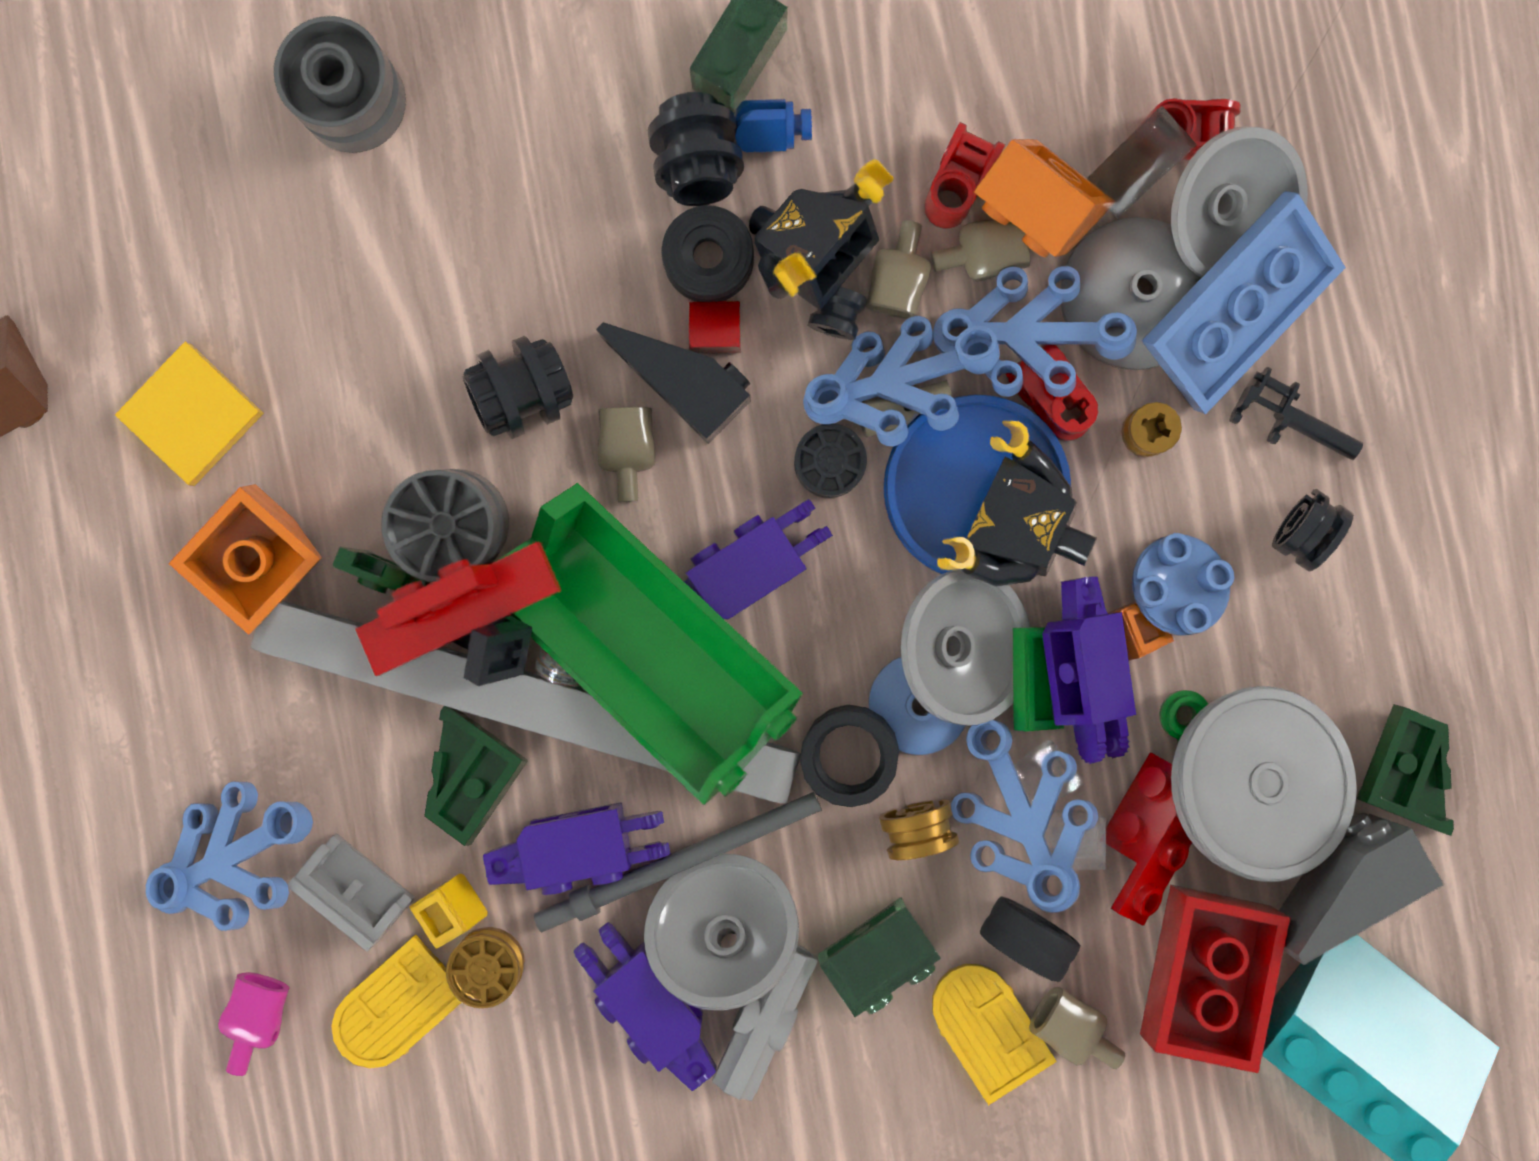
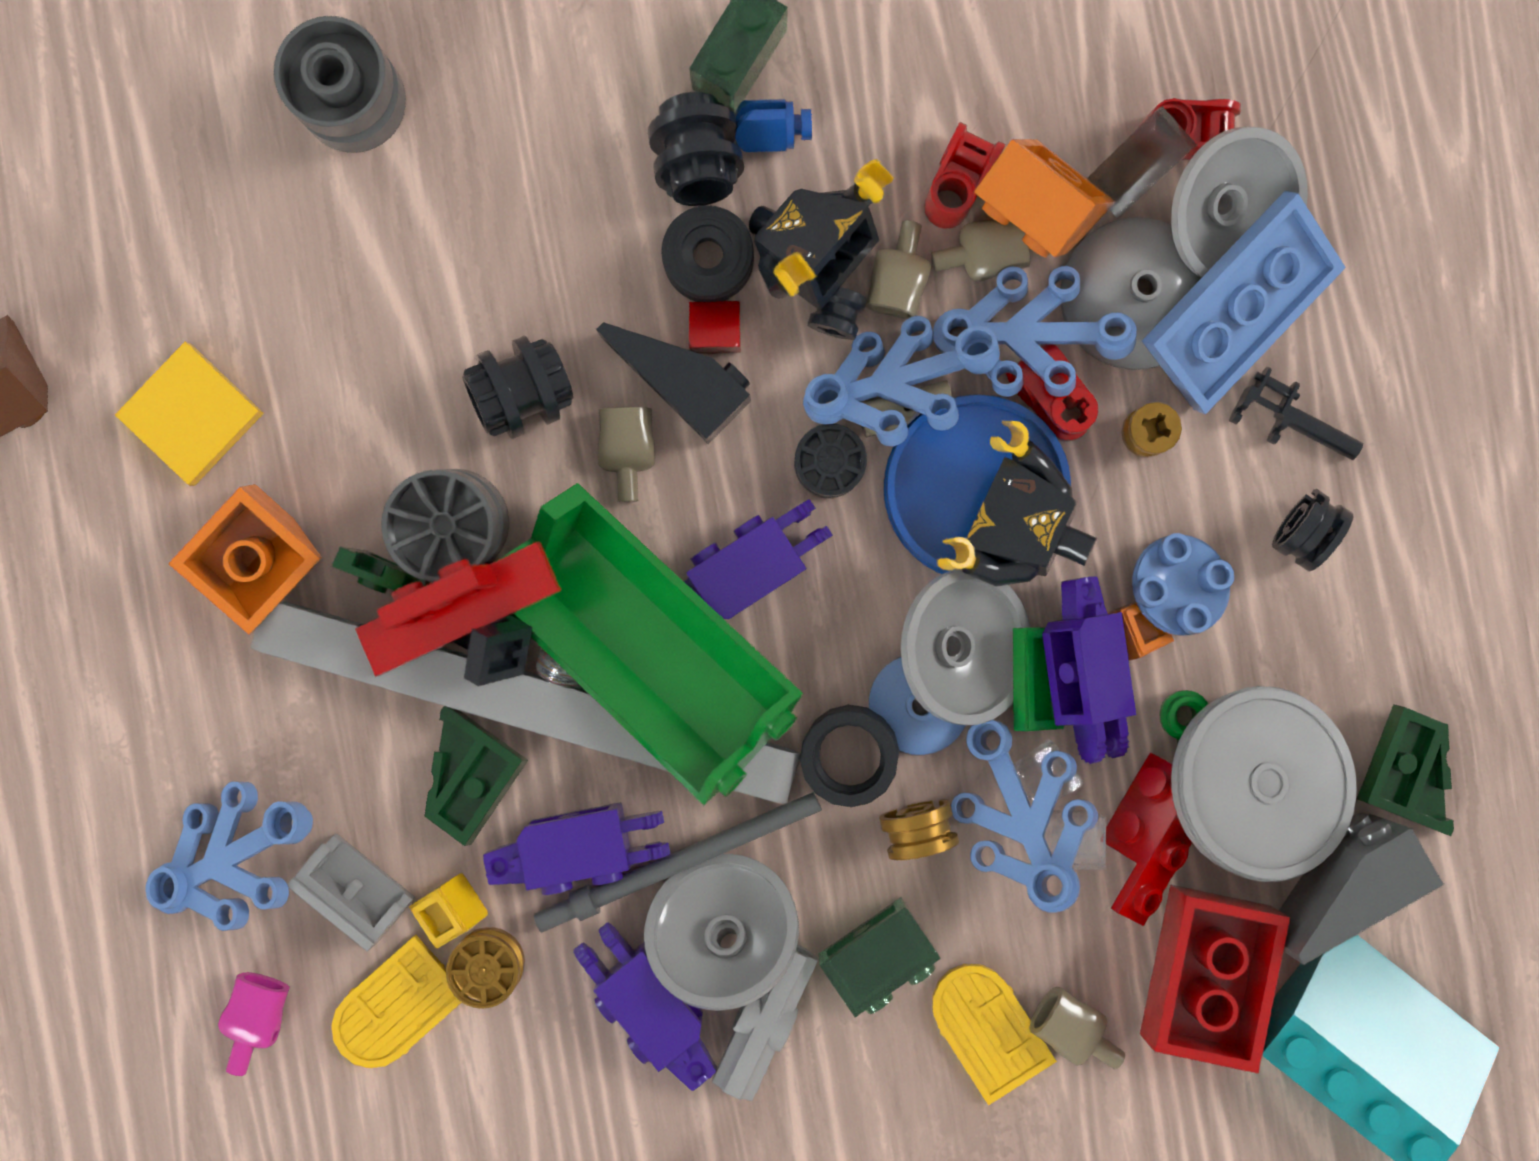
(1029, 939): black tyre -> none

